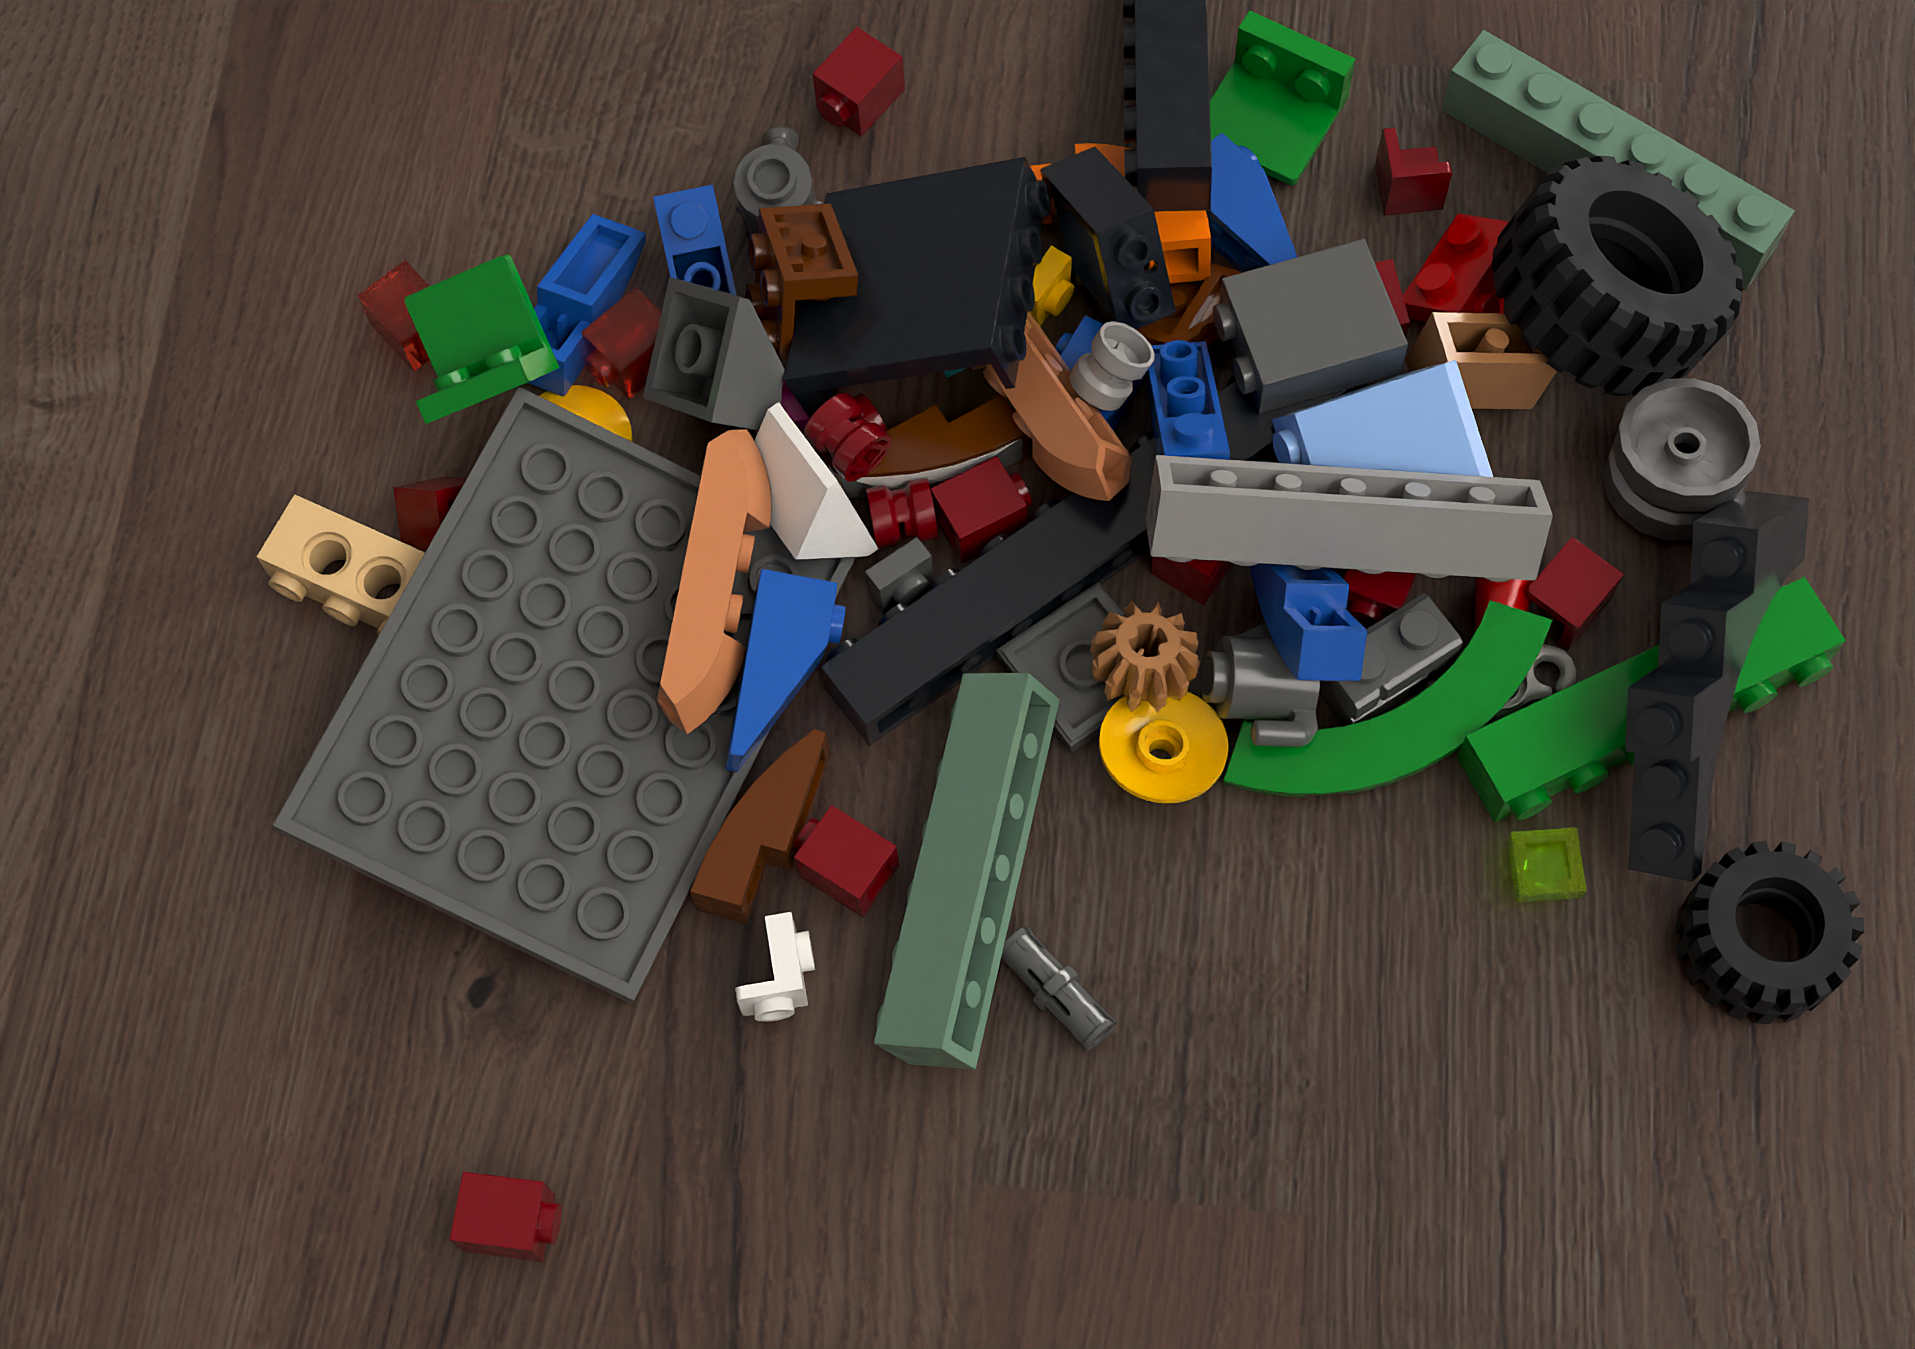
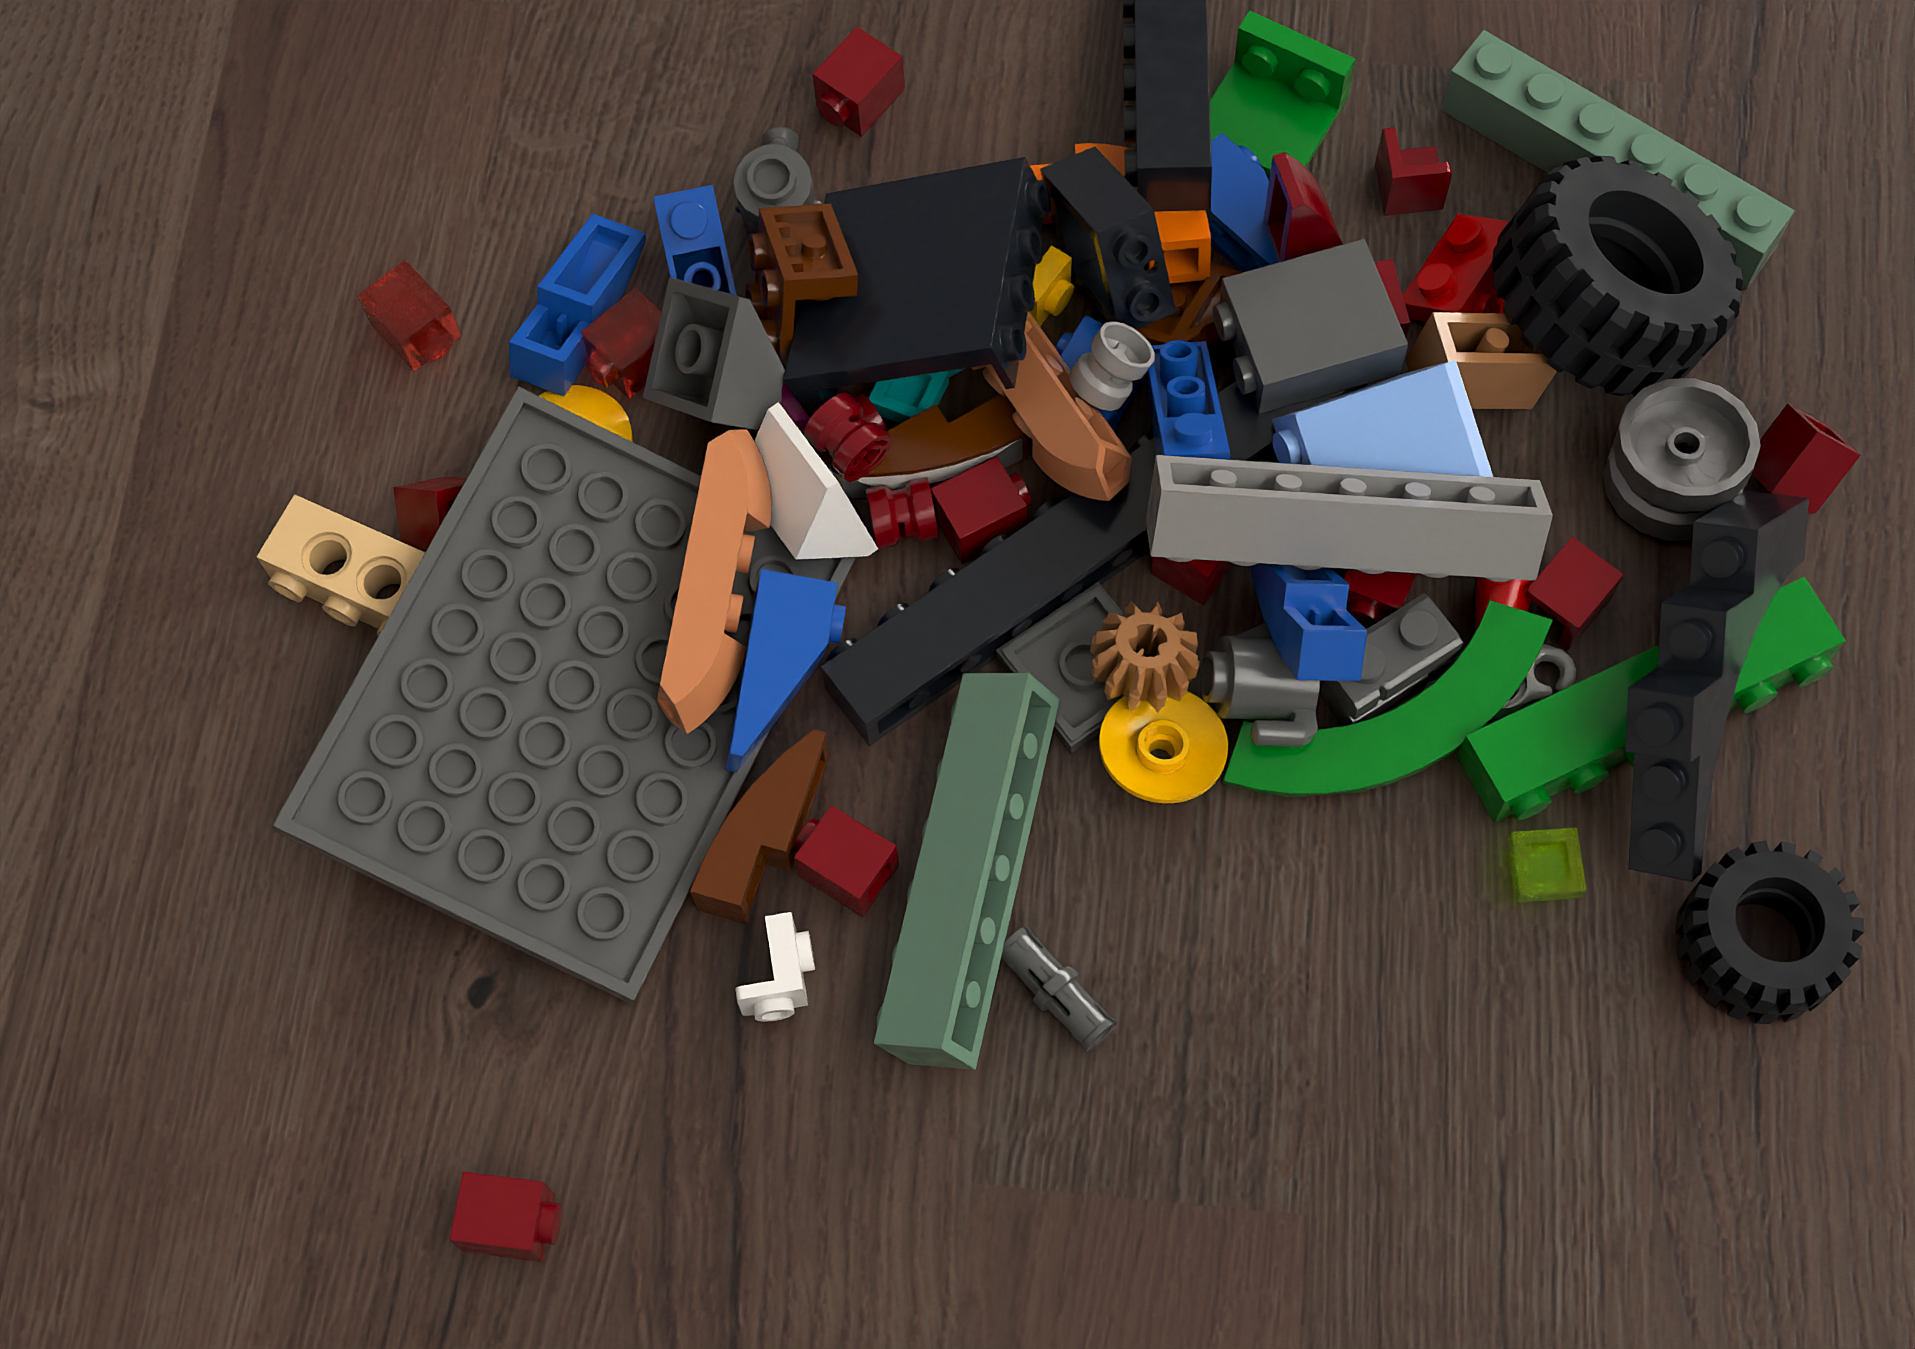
(478, 336): green bracket -> none
(900, 576): dark grey plate -> none
(908, 396): none -> teal plate
(1297, 211): none -> dark red slope
(1802, 457): none -> dark red panel

